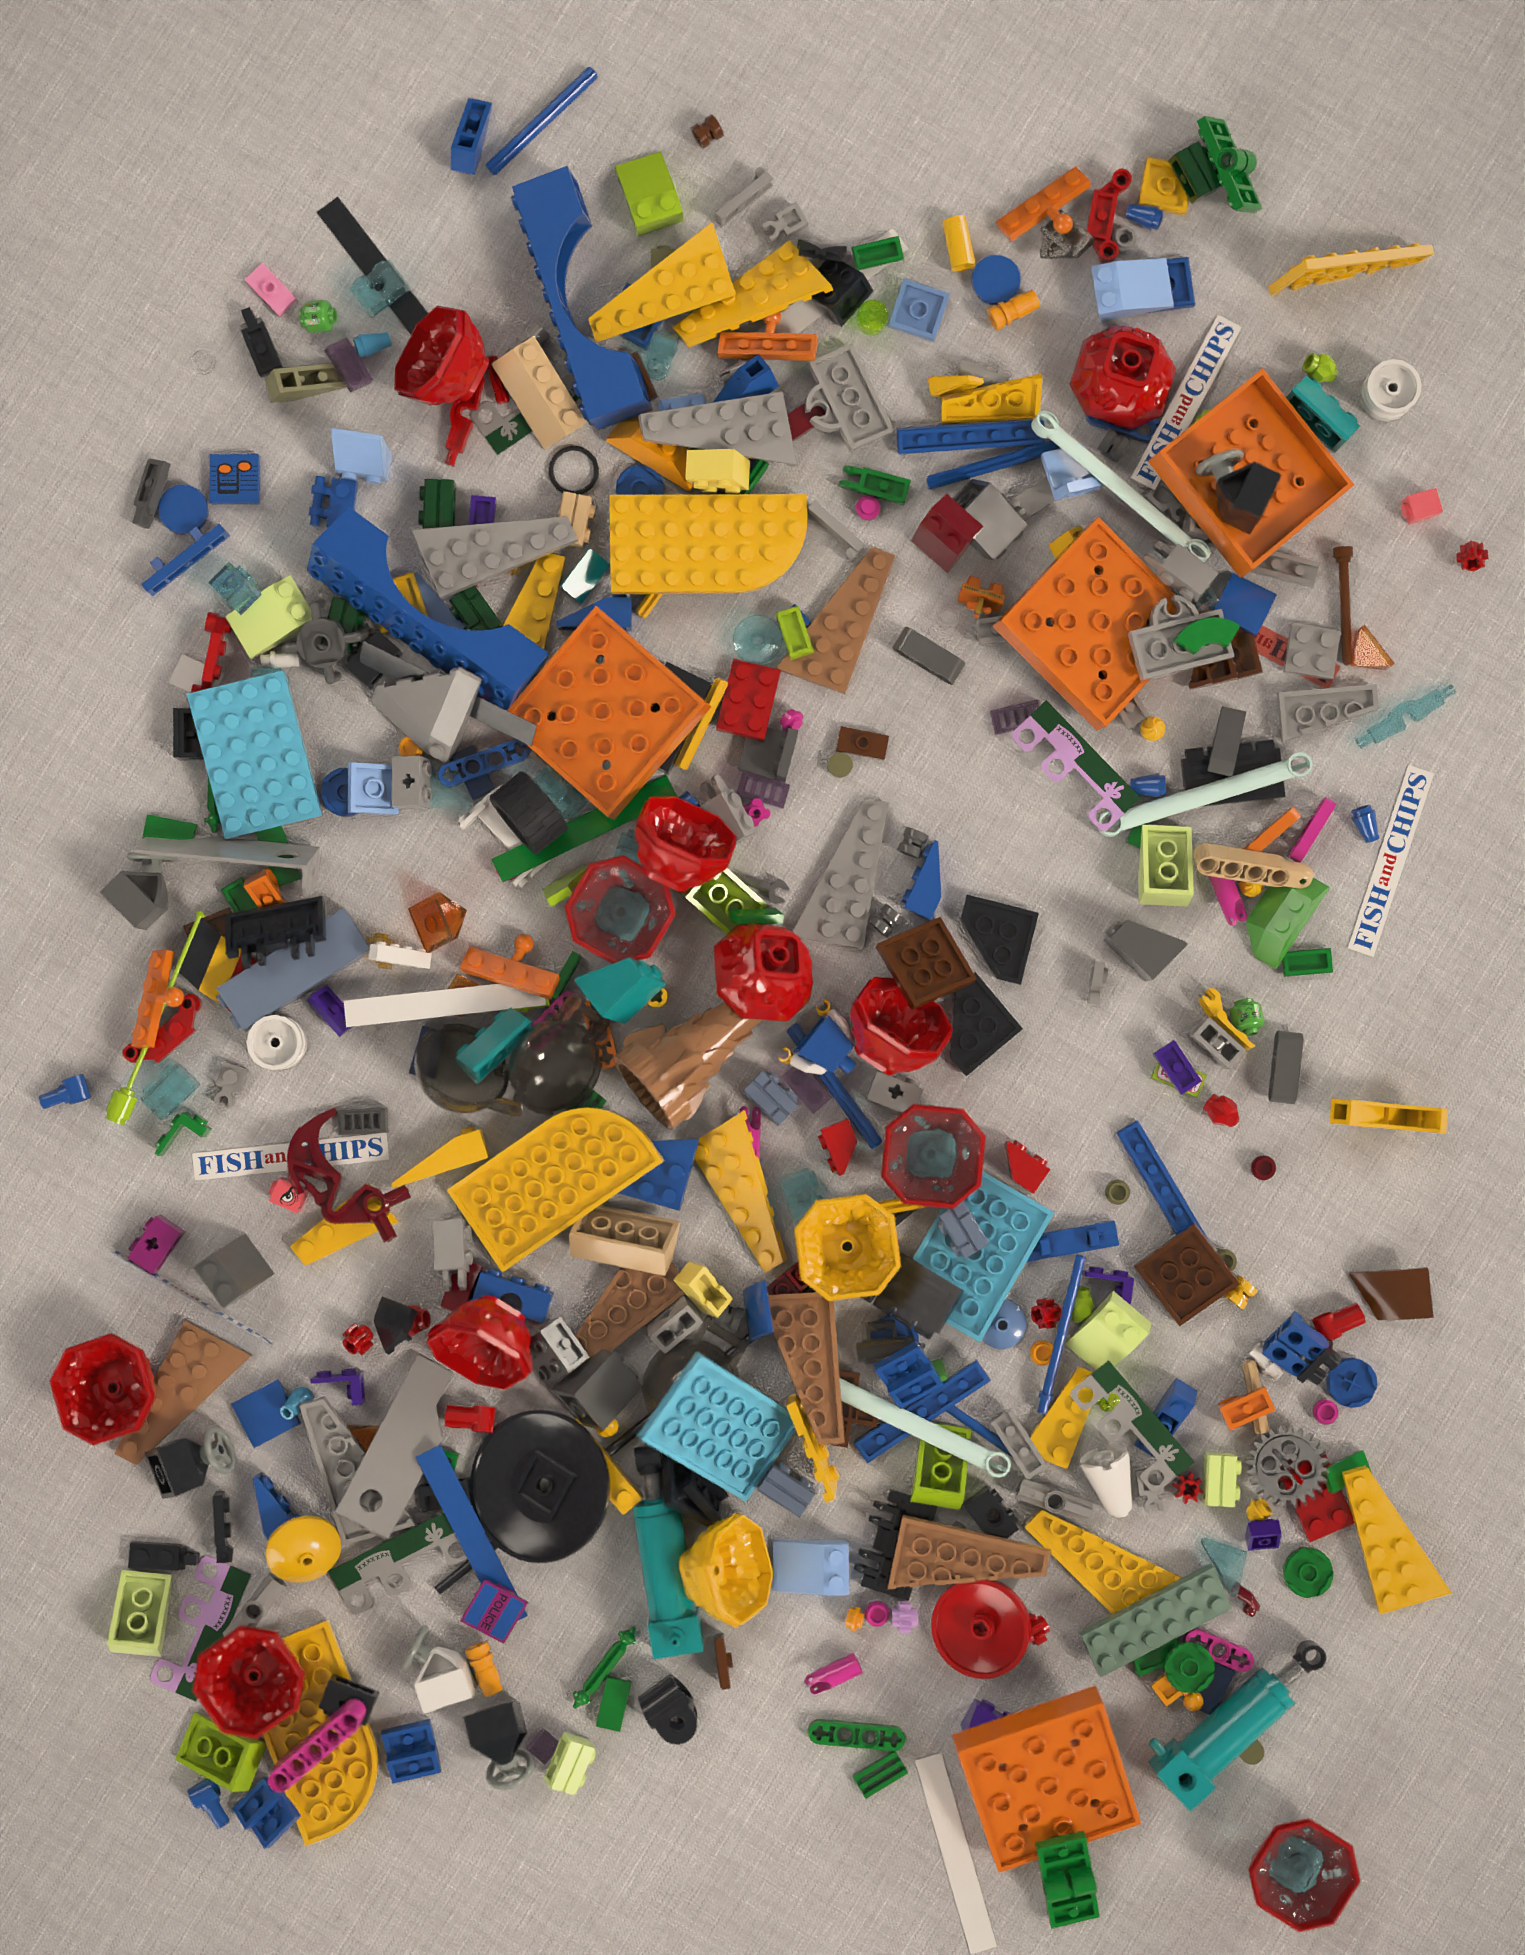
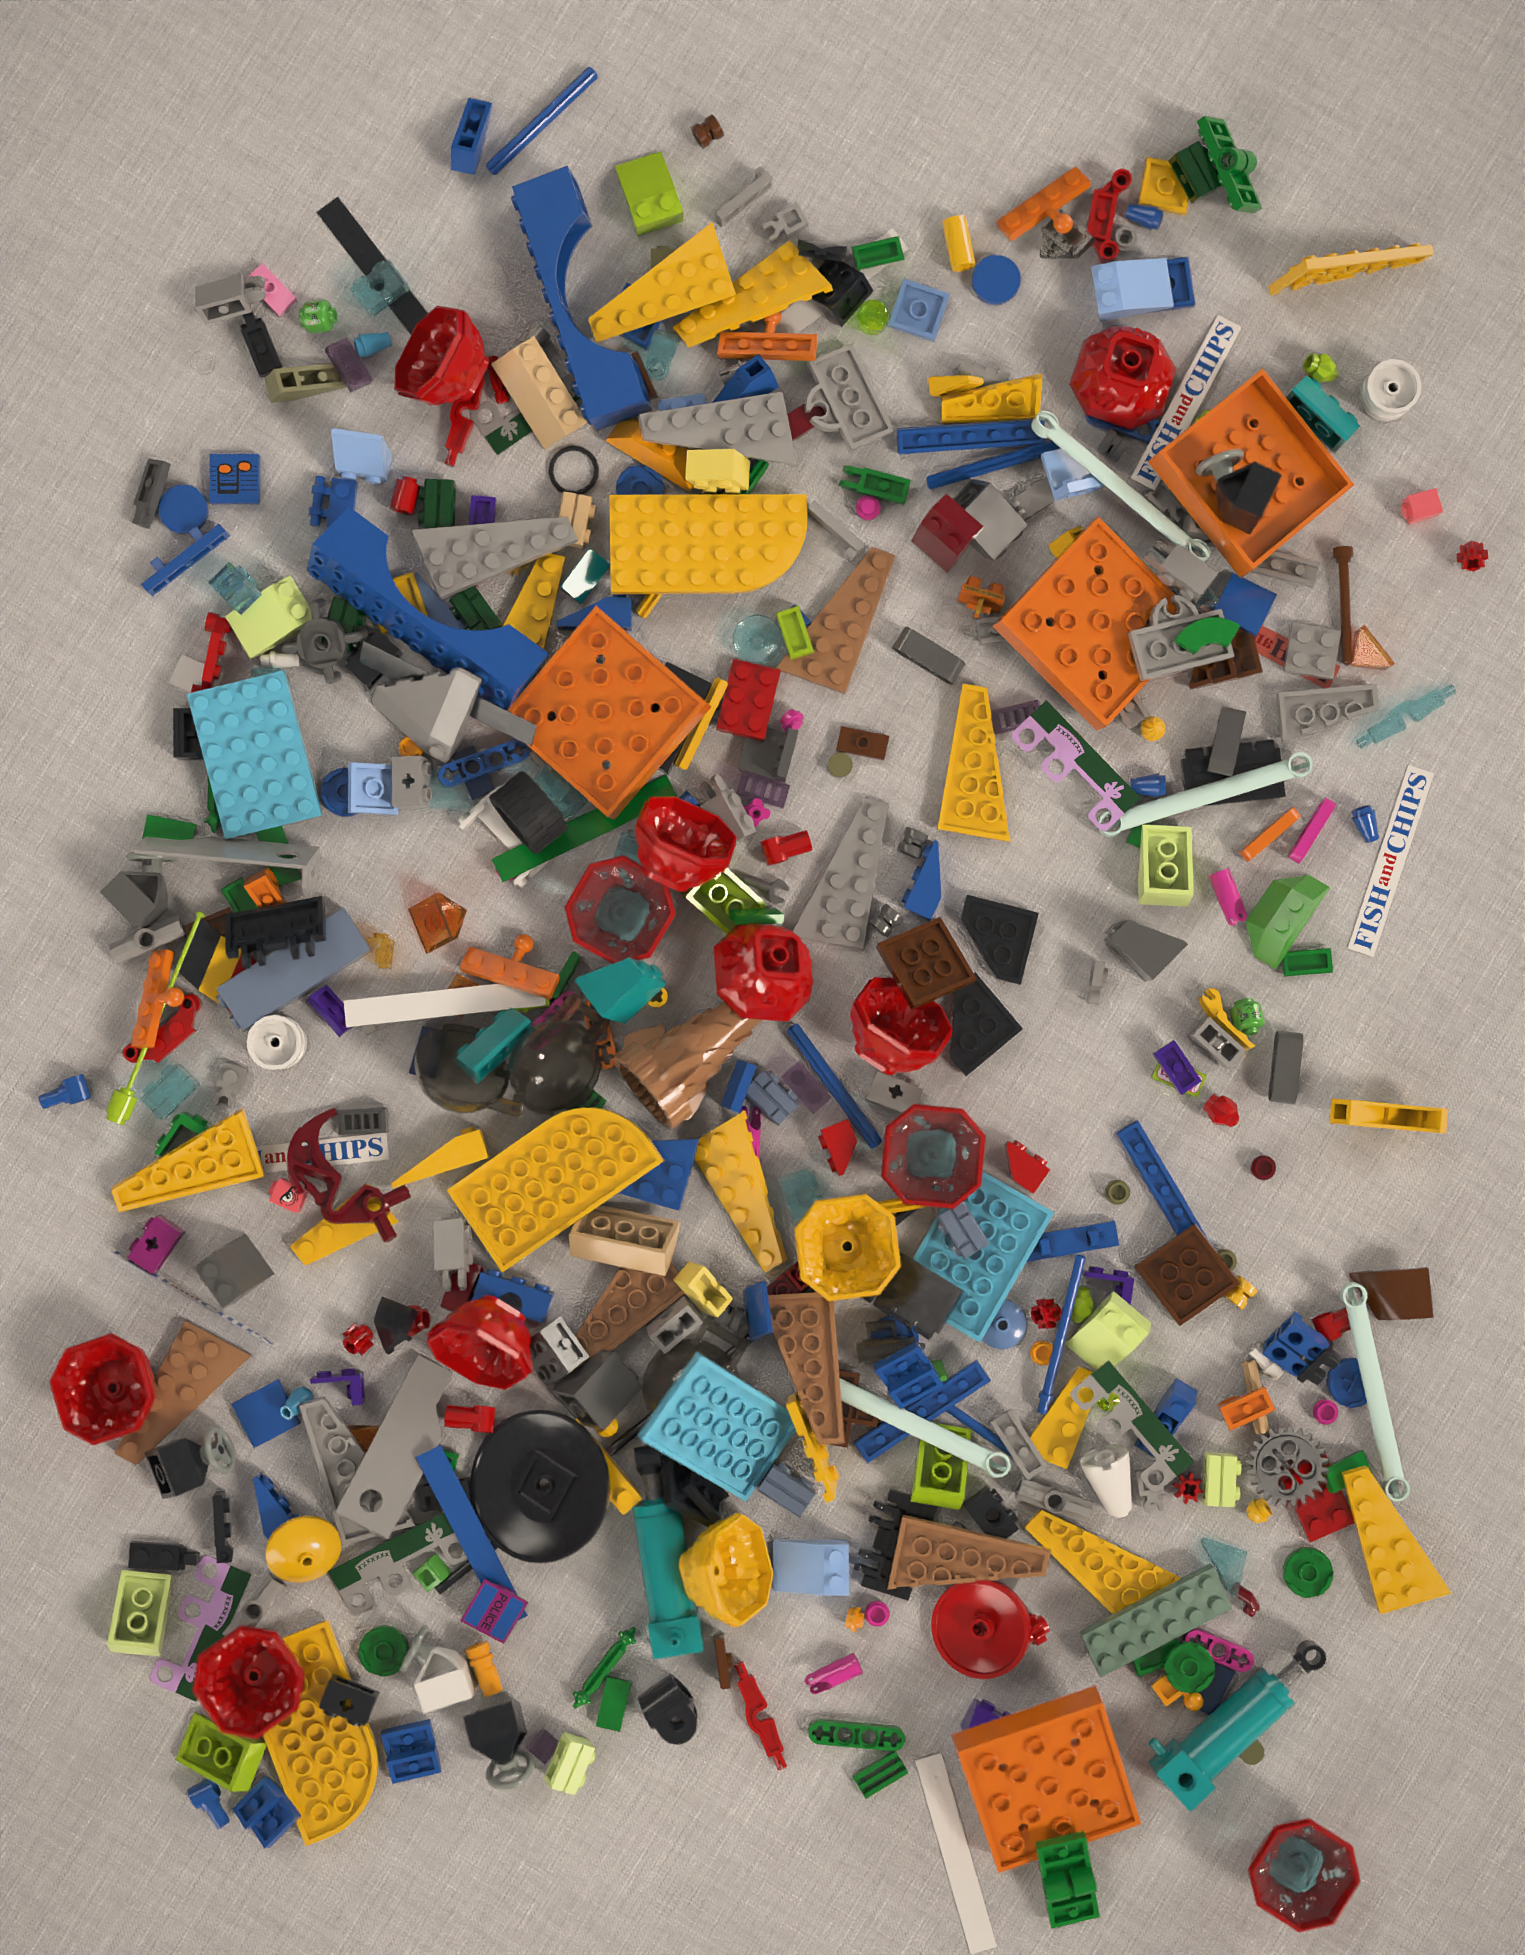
(134, 946): none -> light grey piece
(208, 1161): none -> yellow wing
(228, 297): none -> light grey hinge
(321, 1736): dark pink beam -> none
(383, 1650): none -> green tile
(402, 956): white piece -> none
(405, 496): none -> red brick
(431, 1572): none -> bright green slope
(564, 886): lime tile -> none
(738, 1086): none -> blue slope
(765, 1727): none -> red piece
(781, 848): none -> red piece
(824, 1045): blue torso -> none
(904, 1617): lavender gear -> none
(973, 783): none -> yellow wing
(1013, 309): light orange axle -> none
(1242, 862): tan piece -> none
(1250, 889): yellow plate -> none
(1263, 1534): dark purple piece -> none
(1374, 1391): none -> light aqua piece

